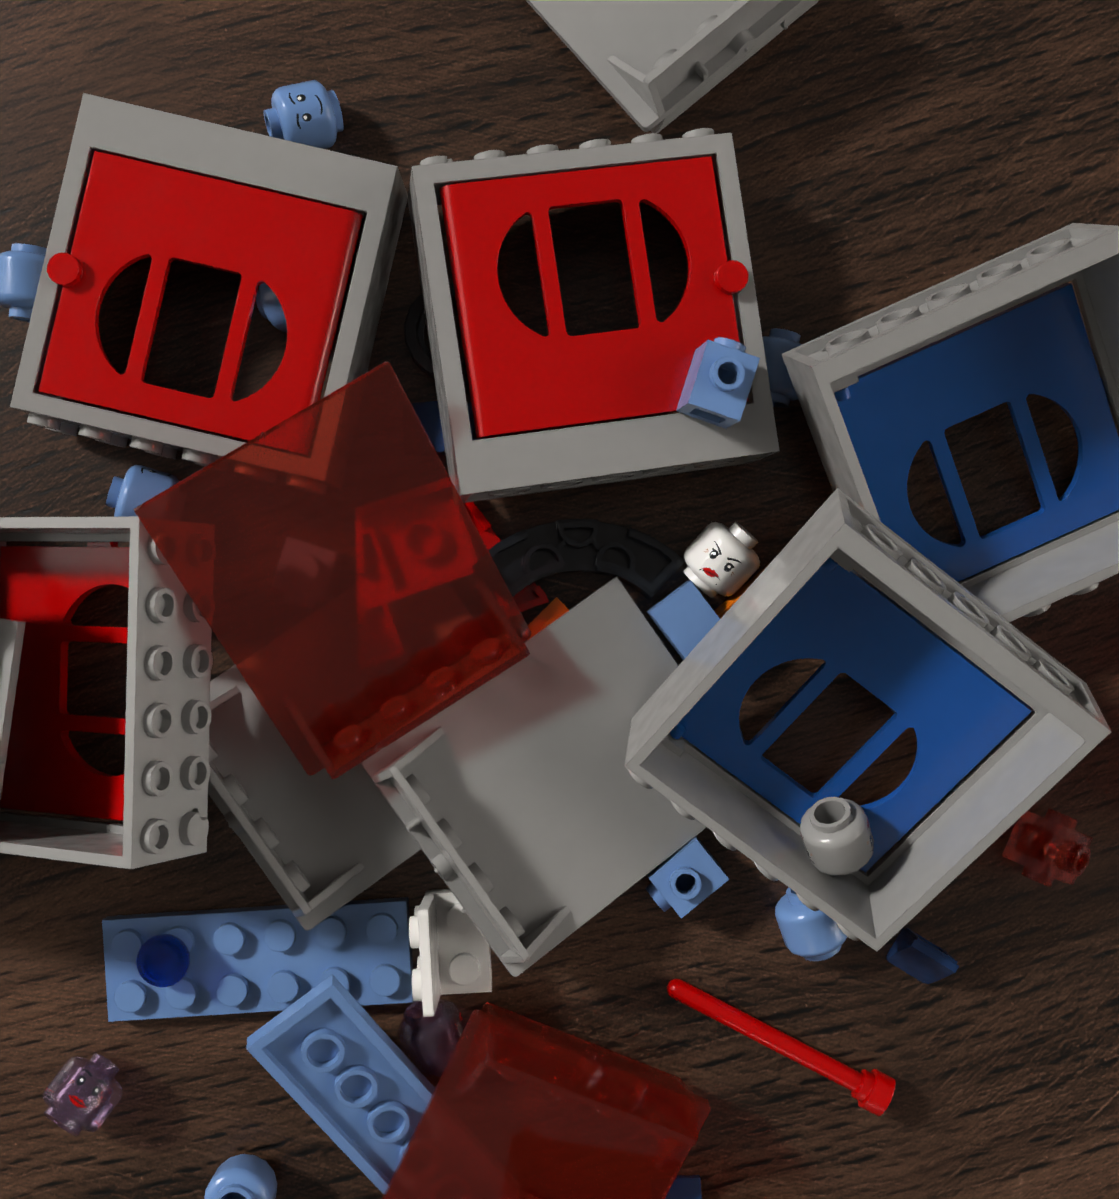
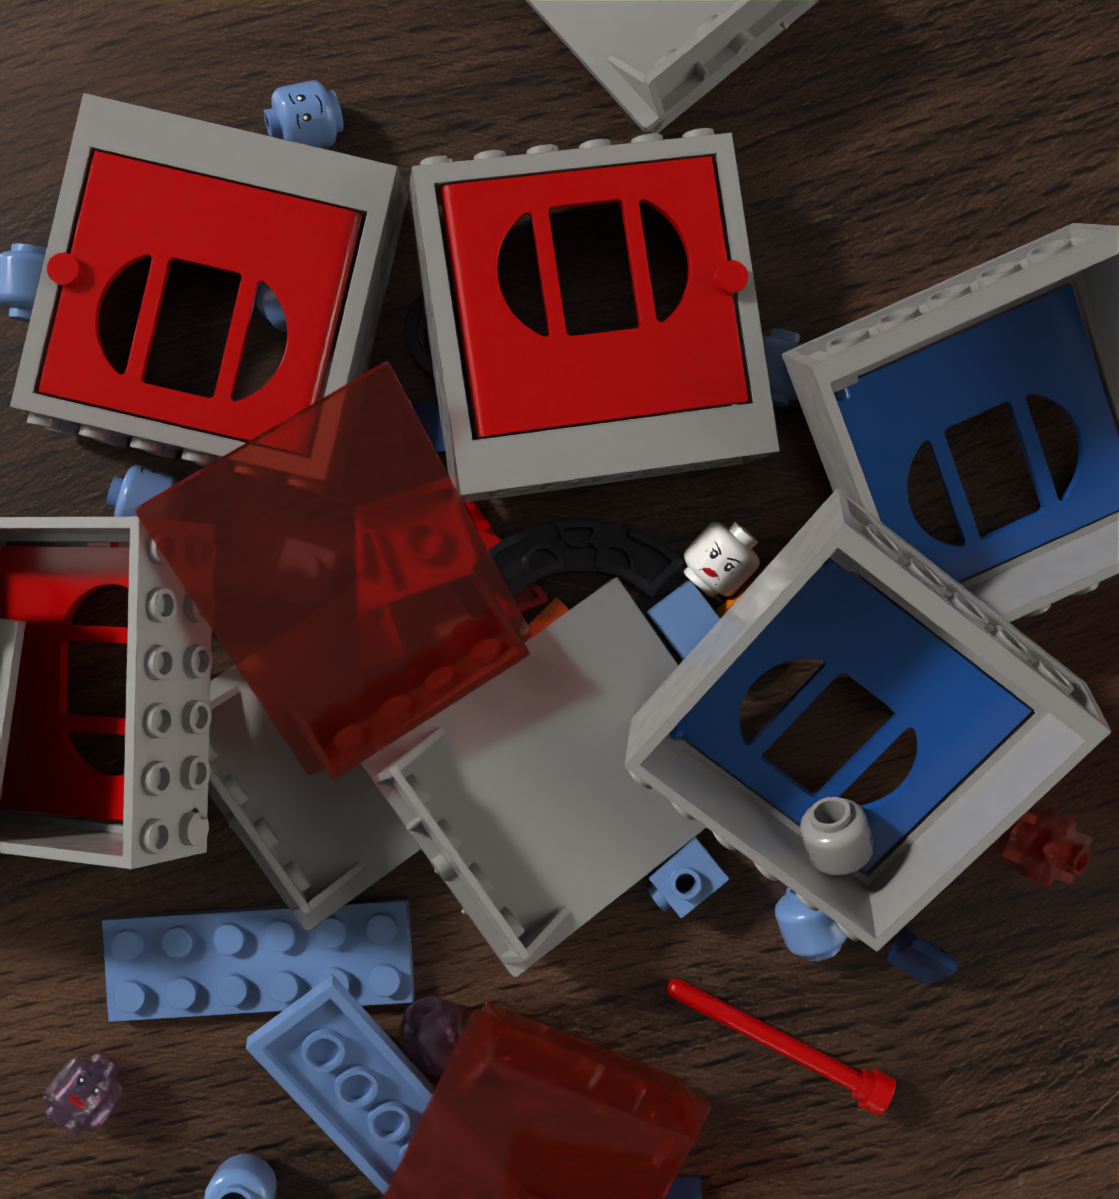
(163, 960): clear blue plate -> none
(451, 951): white bracket -> none
(718, 382): medium blue brick -> none

